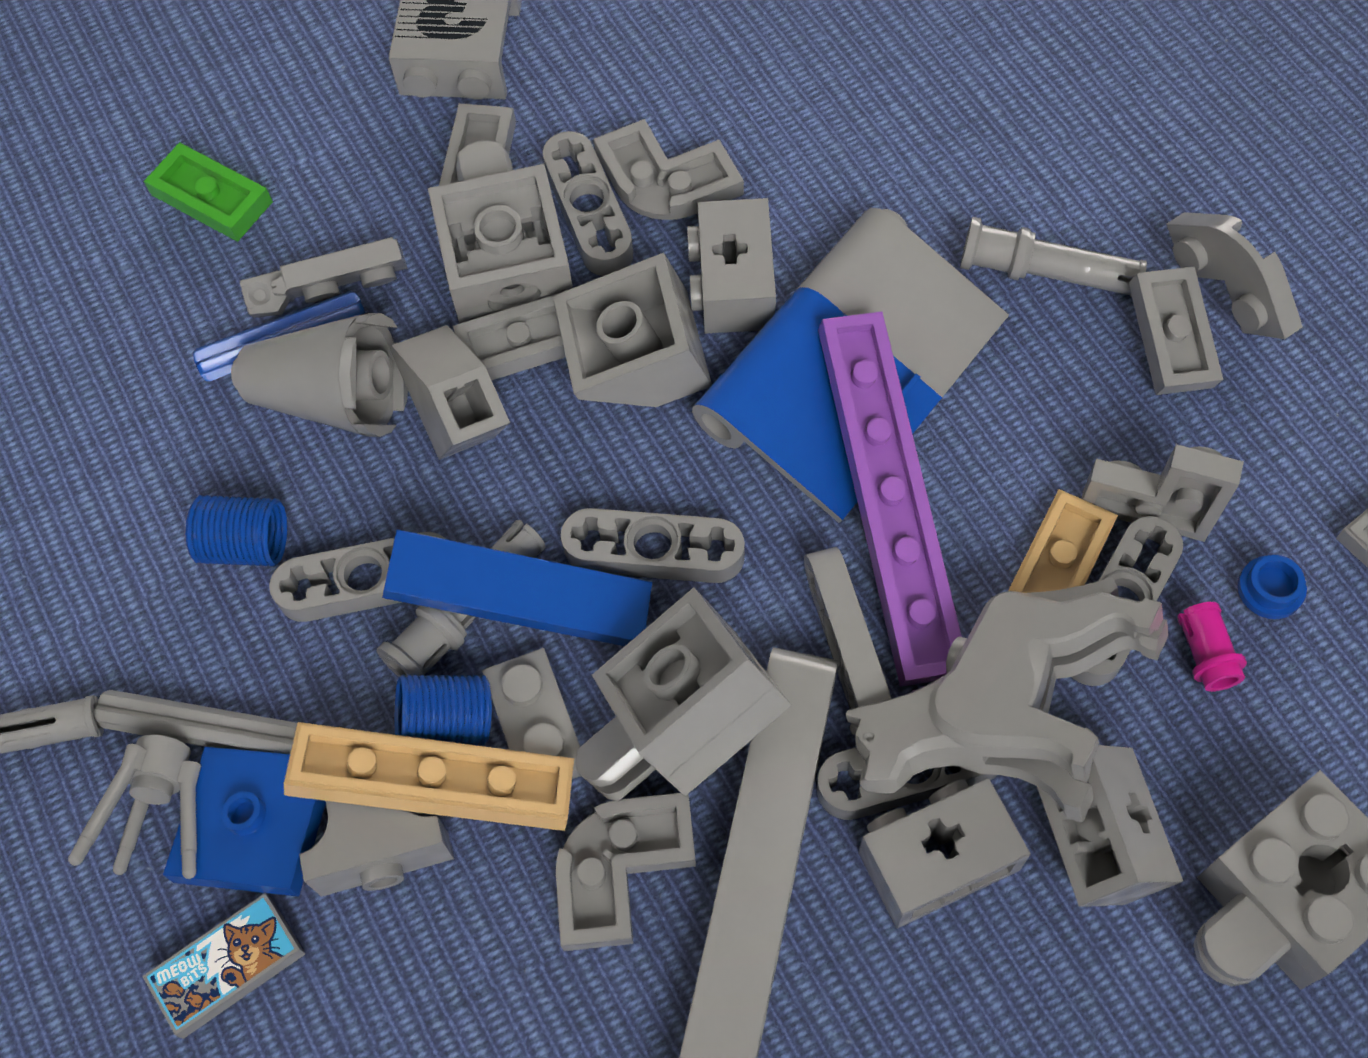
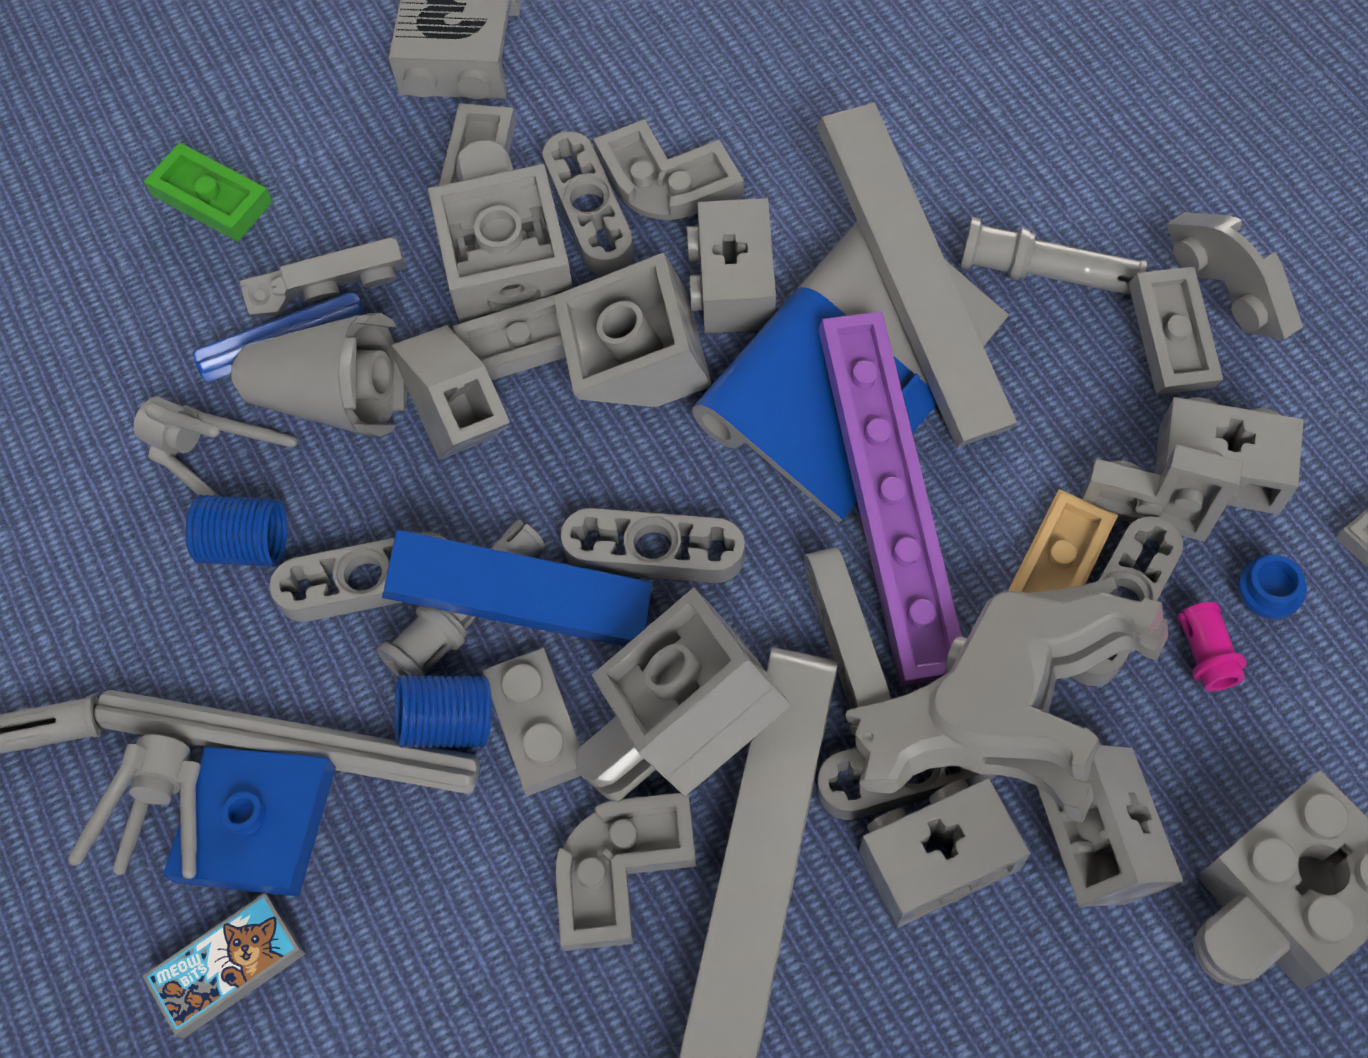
(178, 428): none -> light grey plant
(372, 848): light grey brick -> none
(429, 776): tan tile -> none
(916, 275): none -> light grey tile
(1259, 437): none -> light grey brick

